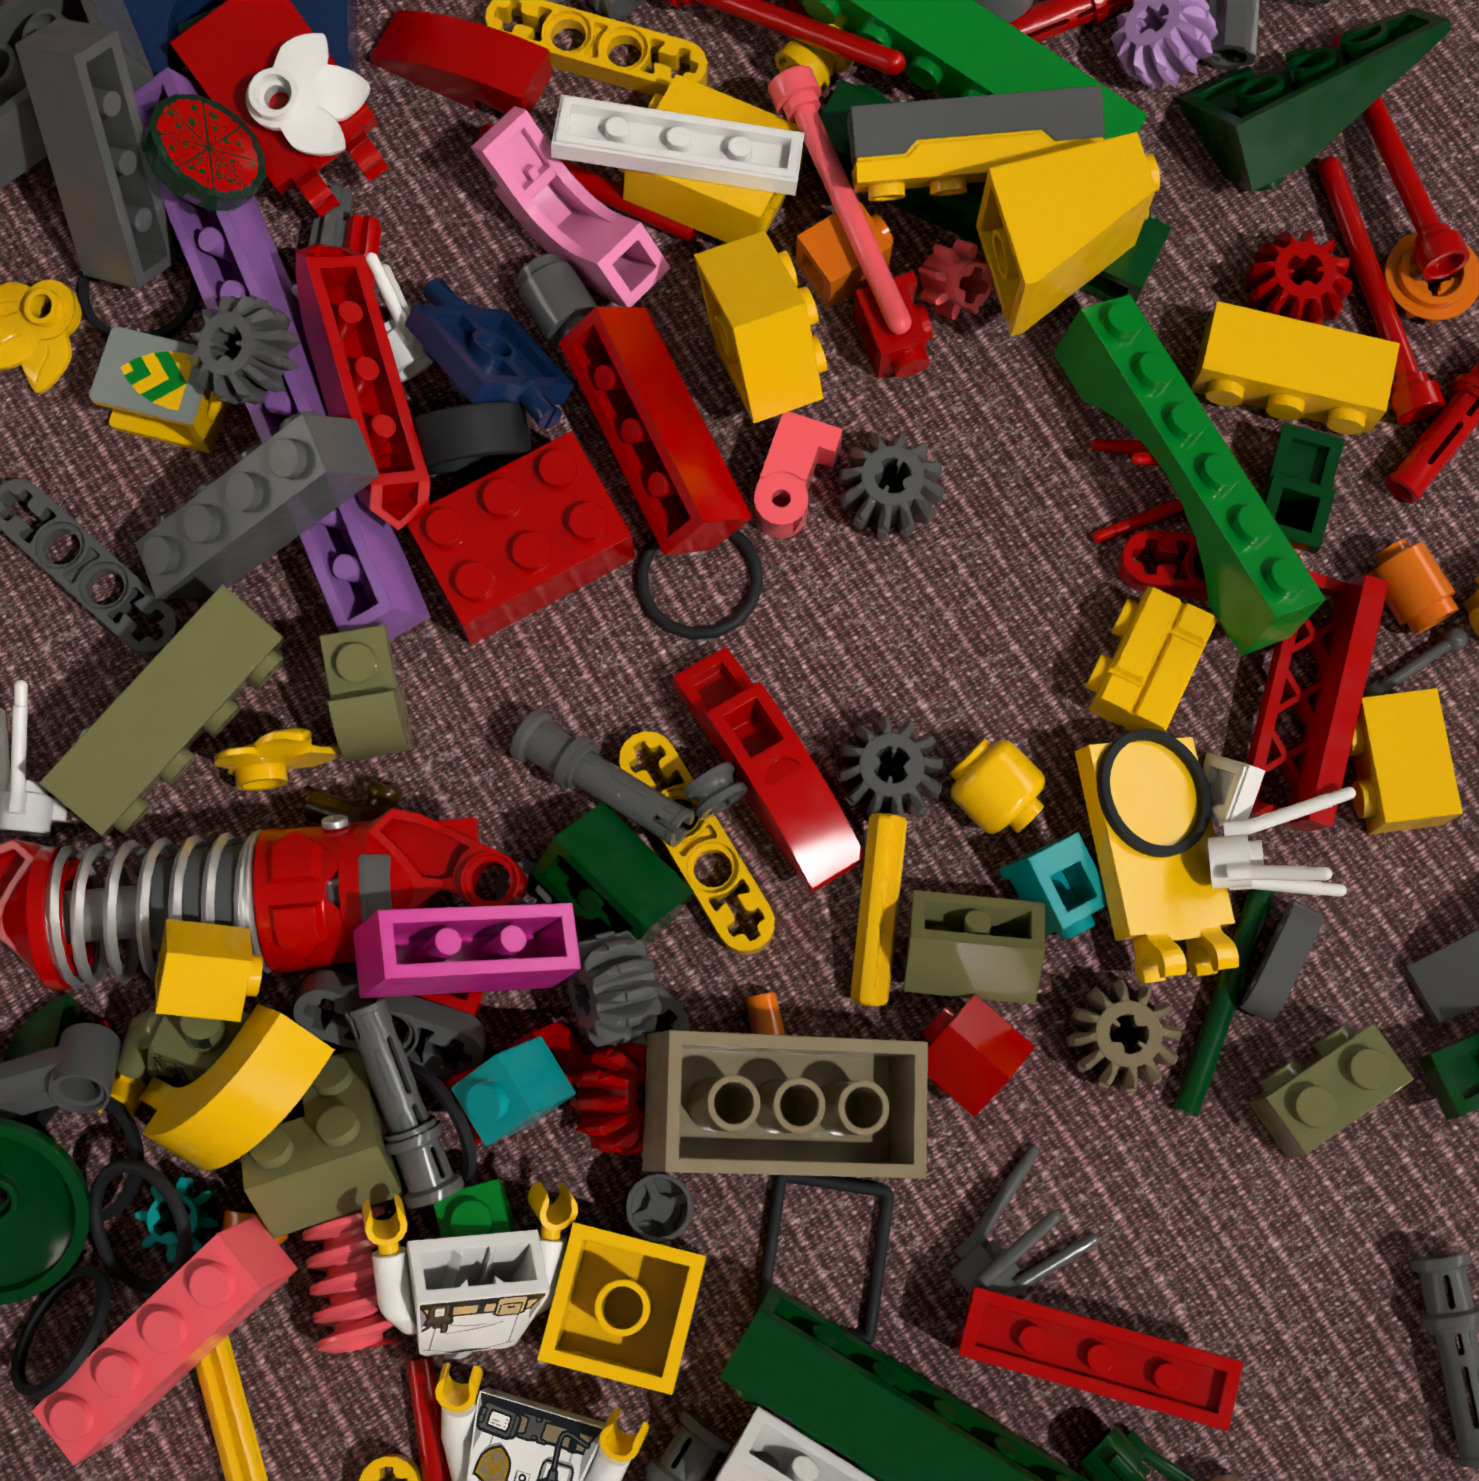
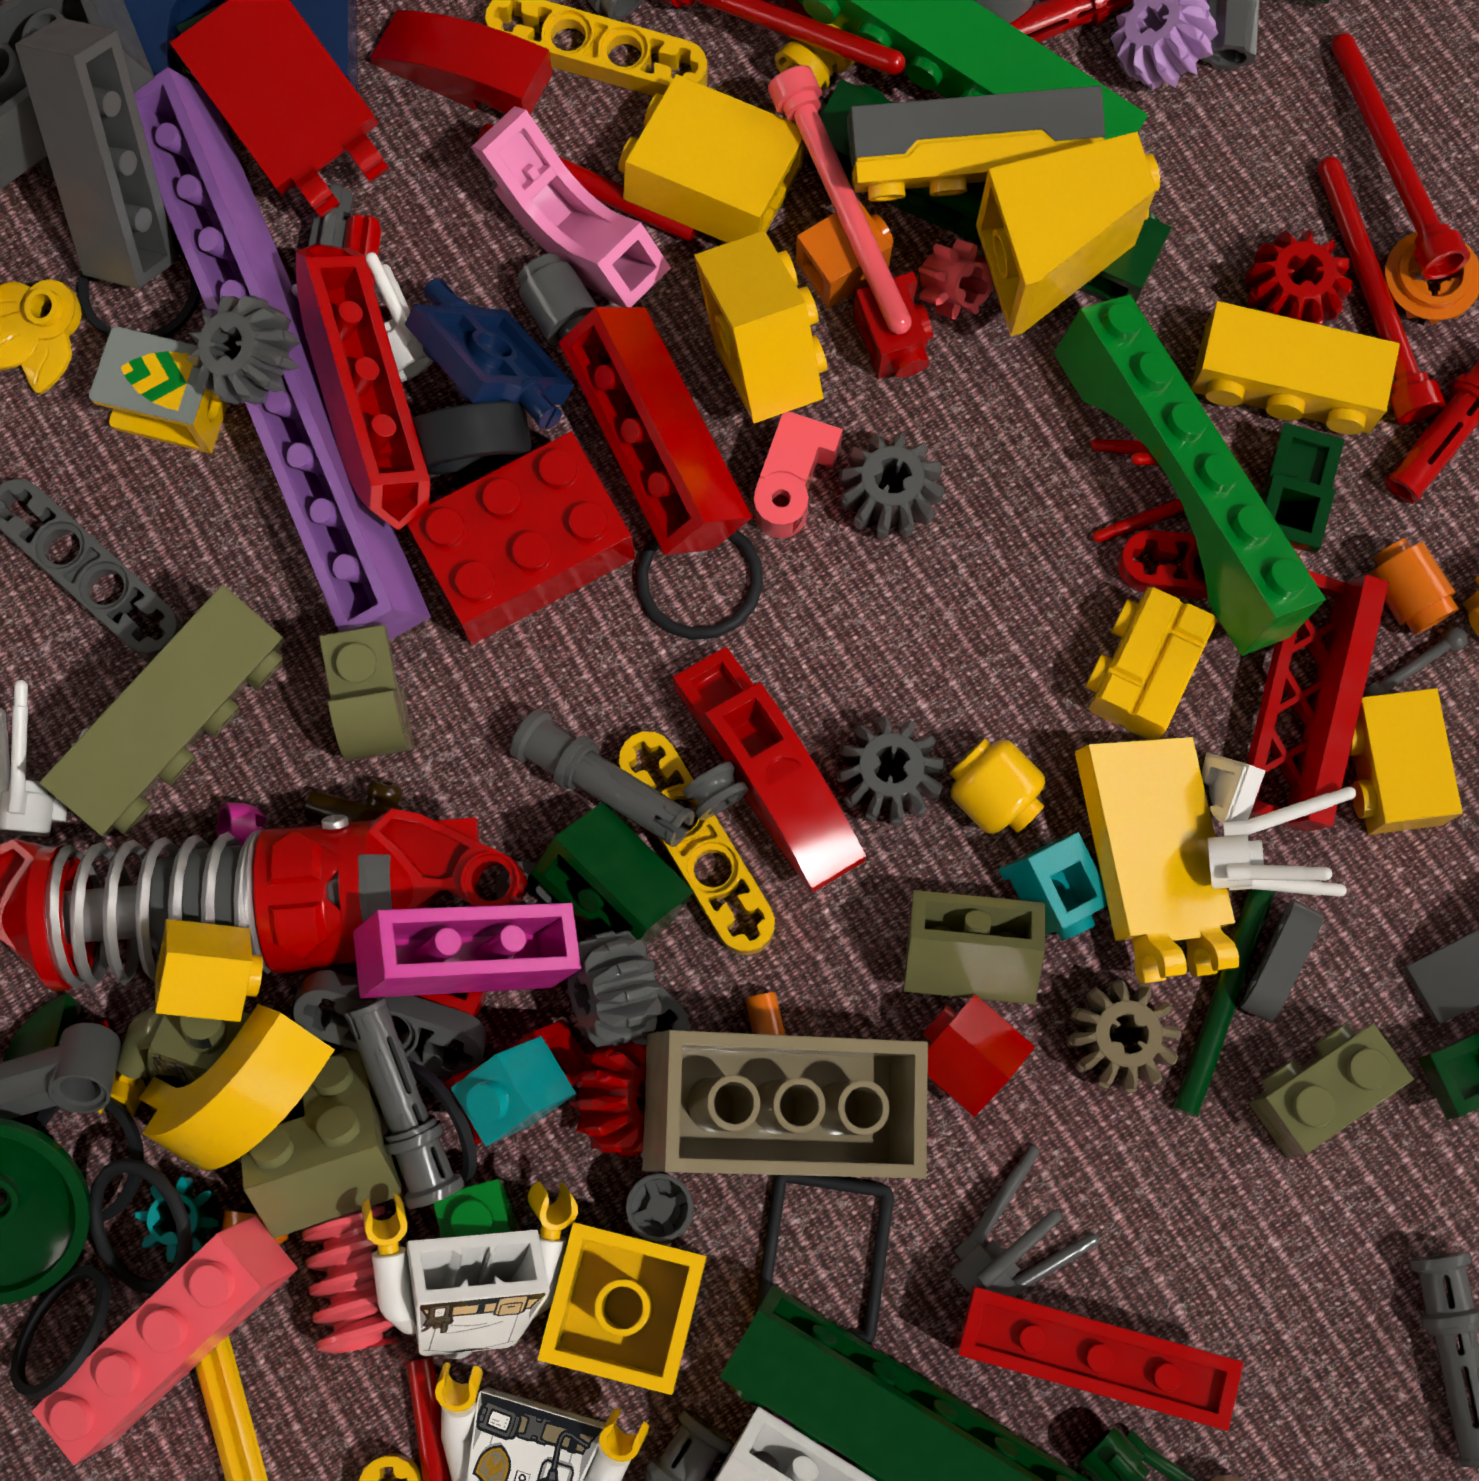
(203, 152): tile -> none
(239, 820): none -> dark pink hinge
(257, 506): dark grey brick -> none
(268, 759): yellow plate -> none
(317, 96): white plate -> none
(677, 145): white tile -> none
(878, 909): yellow axle -> none
(1111, 813): black piece -> none
(1286, 116): dark green wedge -> none

